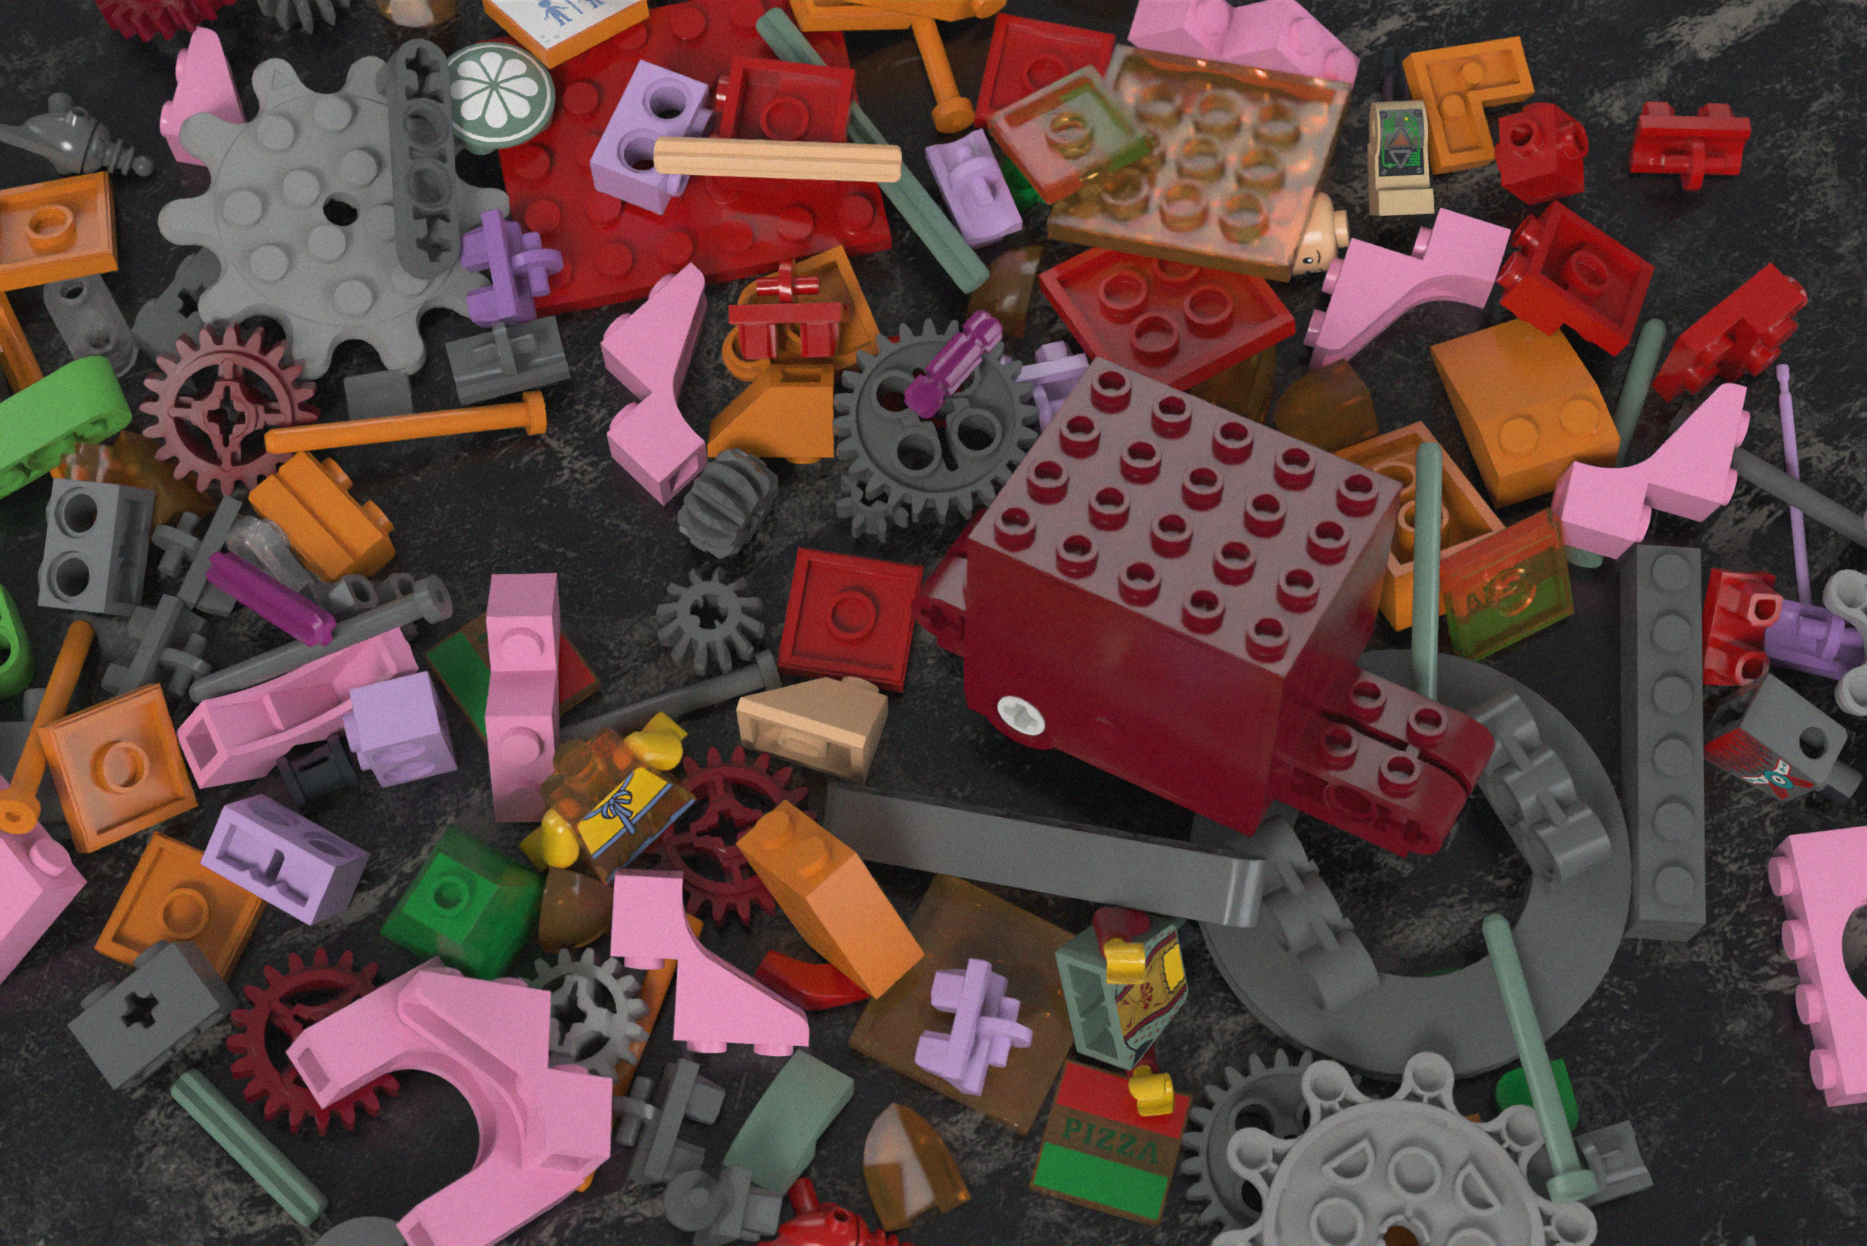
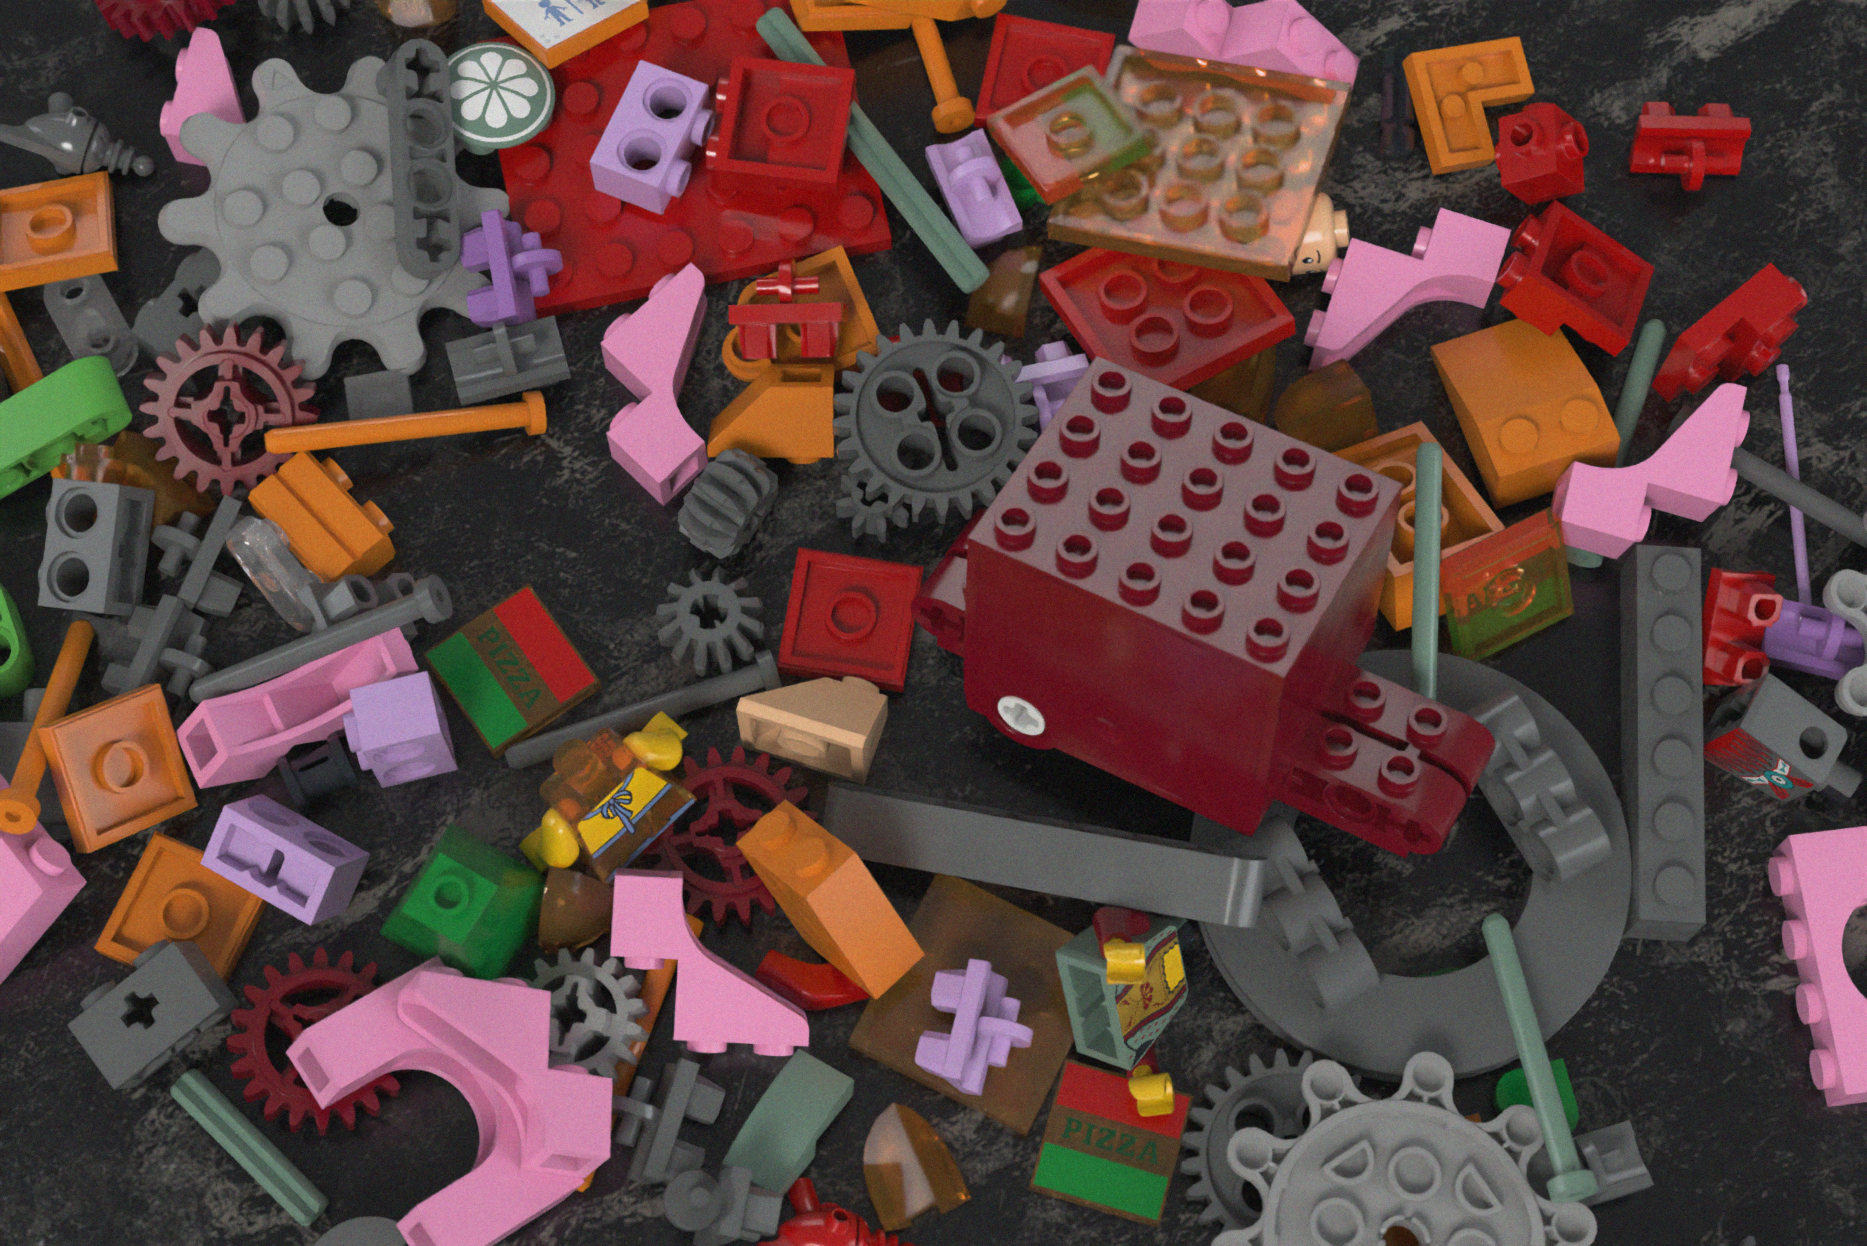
(271, 599): magenta axle -> none
(522, 691): bright pink arch -> none
(778, 159): light nougat axle -> none
(953, 364): magenta axle -> none
(1399, 159): leg -> none

